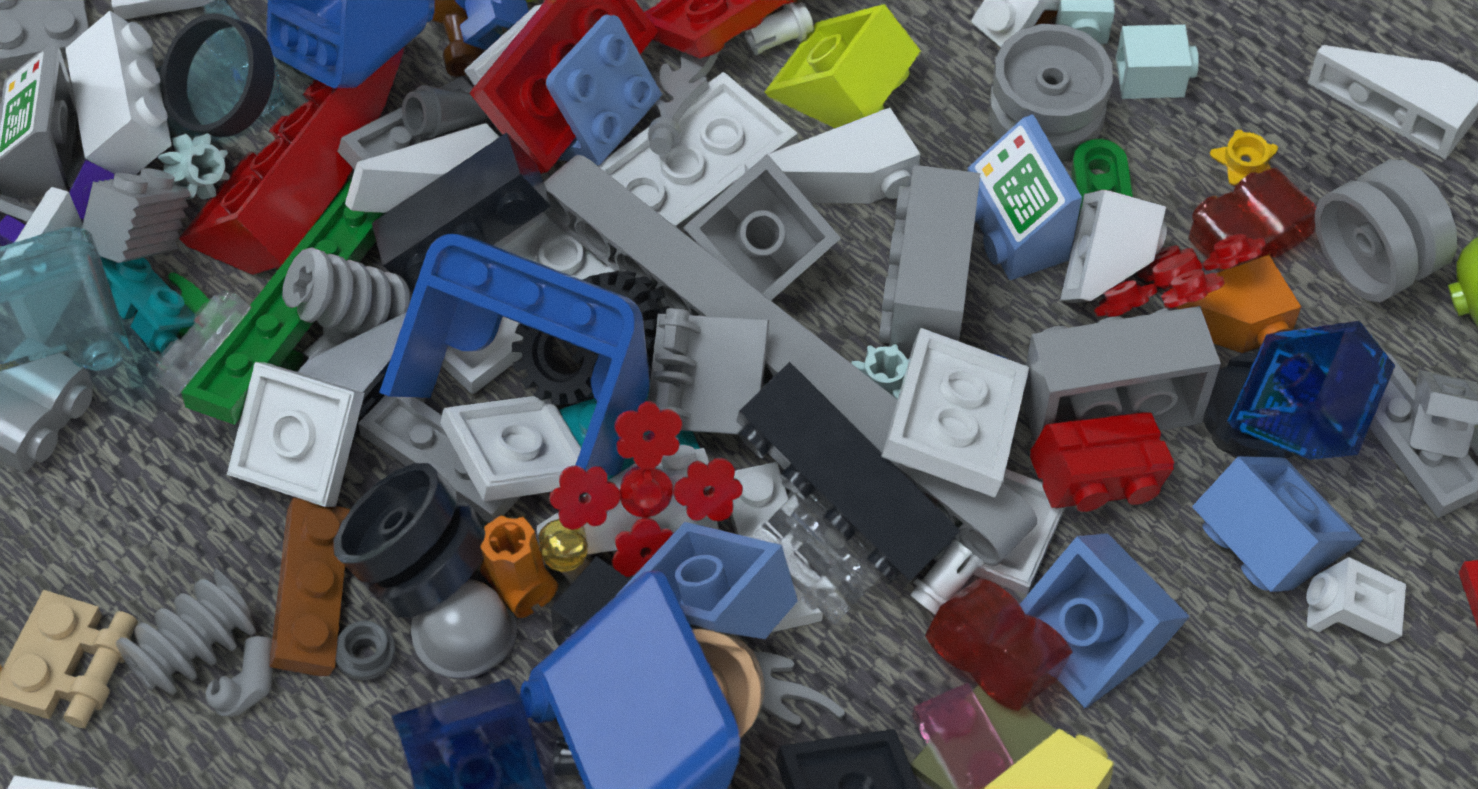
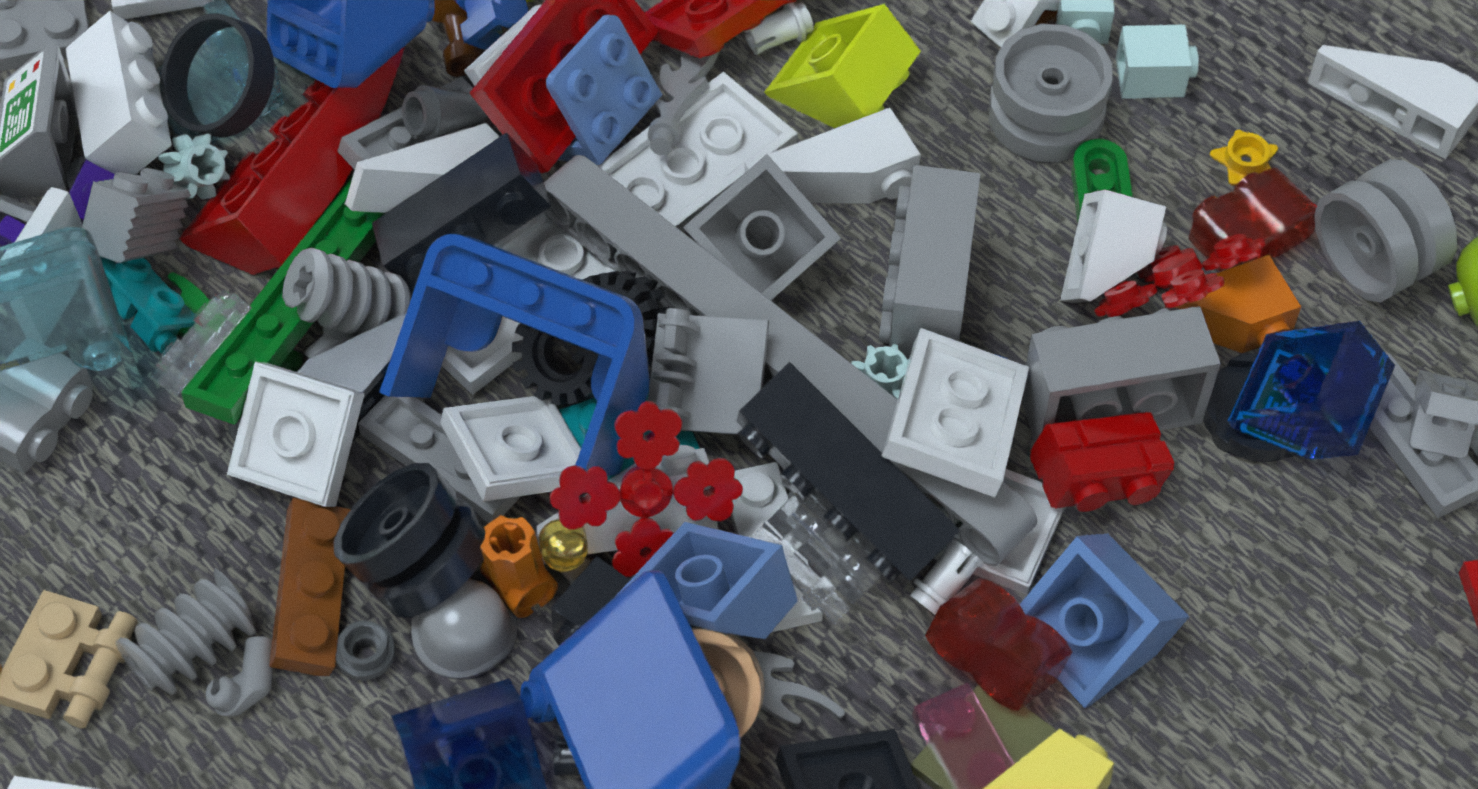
(1025, 201): slope -> none
(1274, 522): medium blue slope -> none
(1358, 599): white bracket -> none

